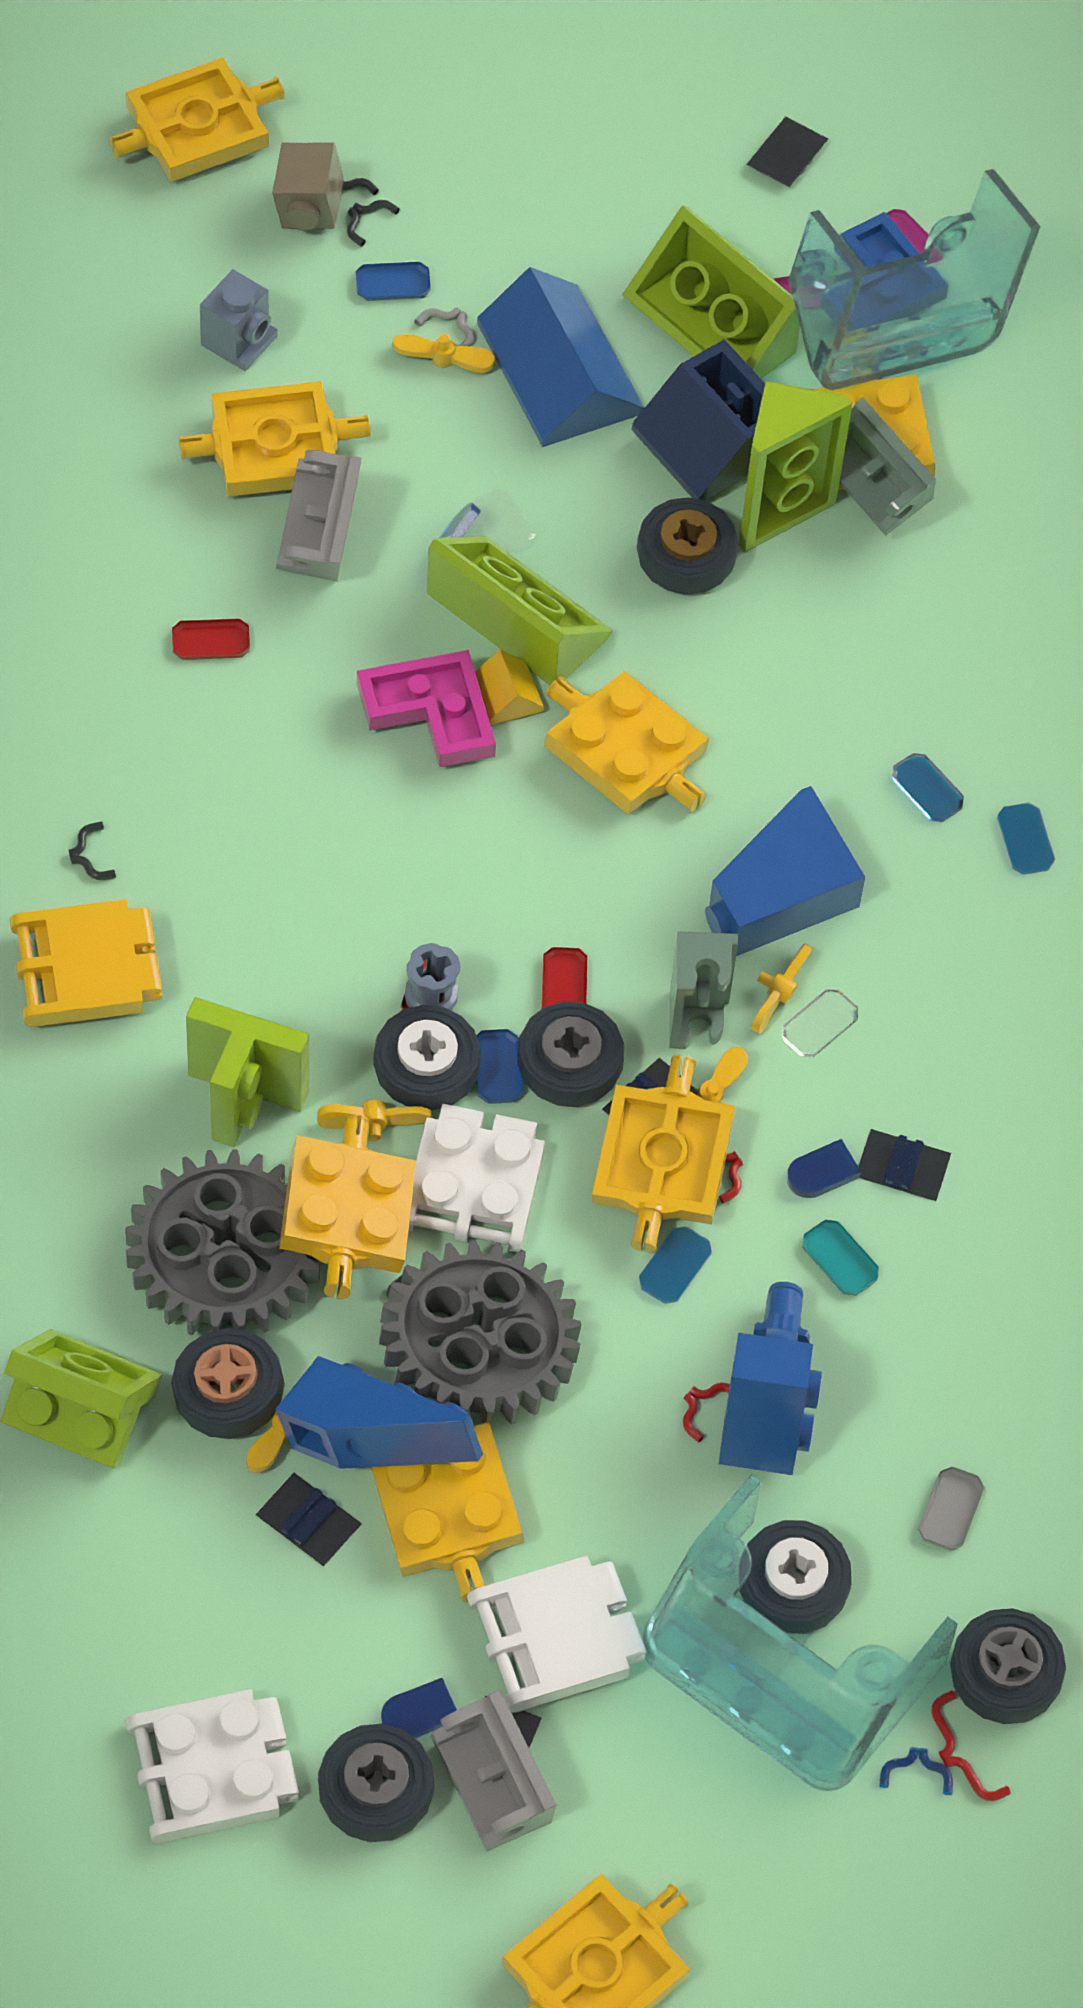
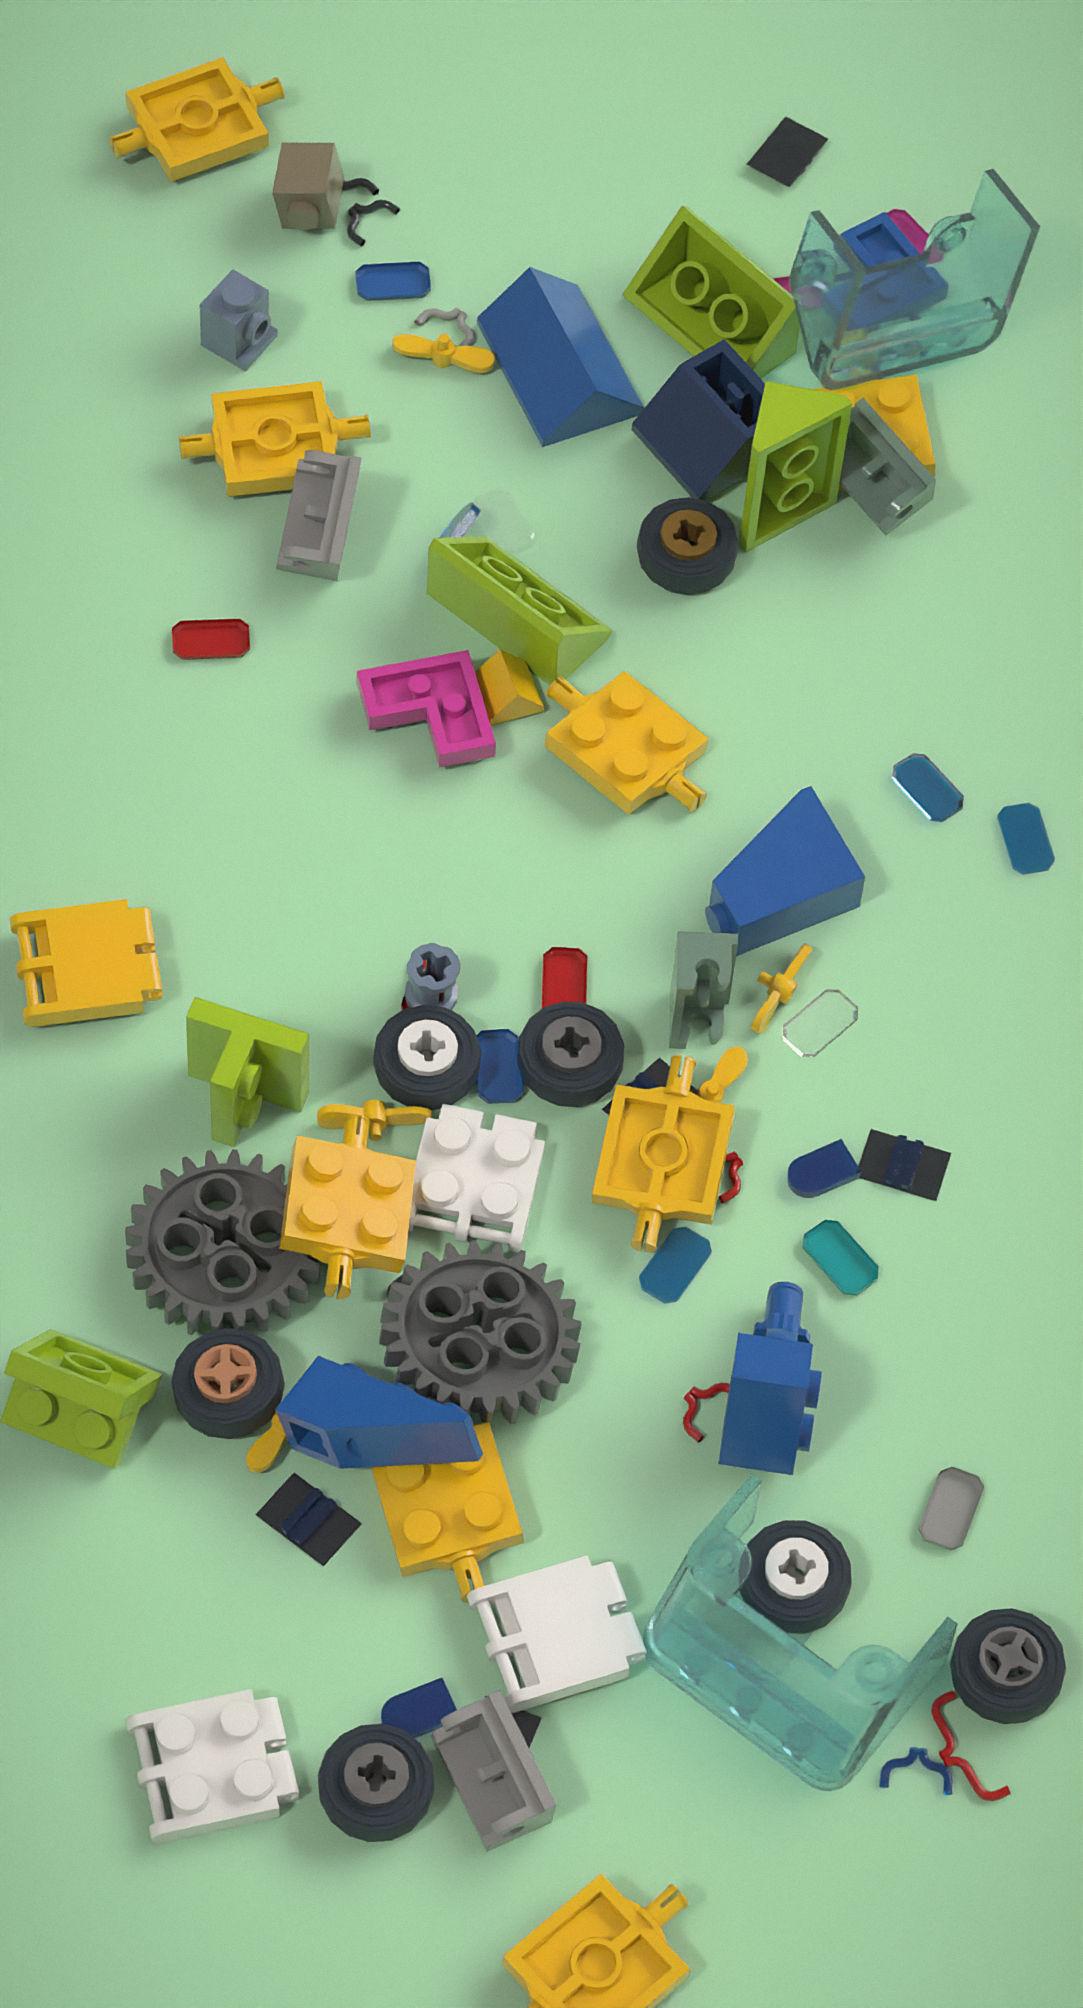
(75, 857): black piece -> none

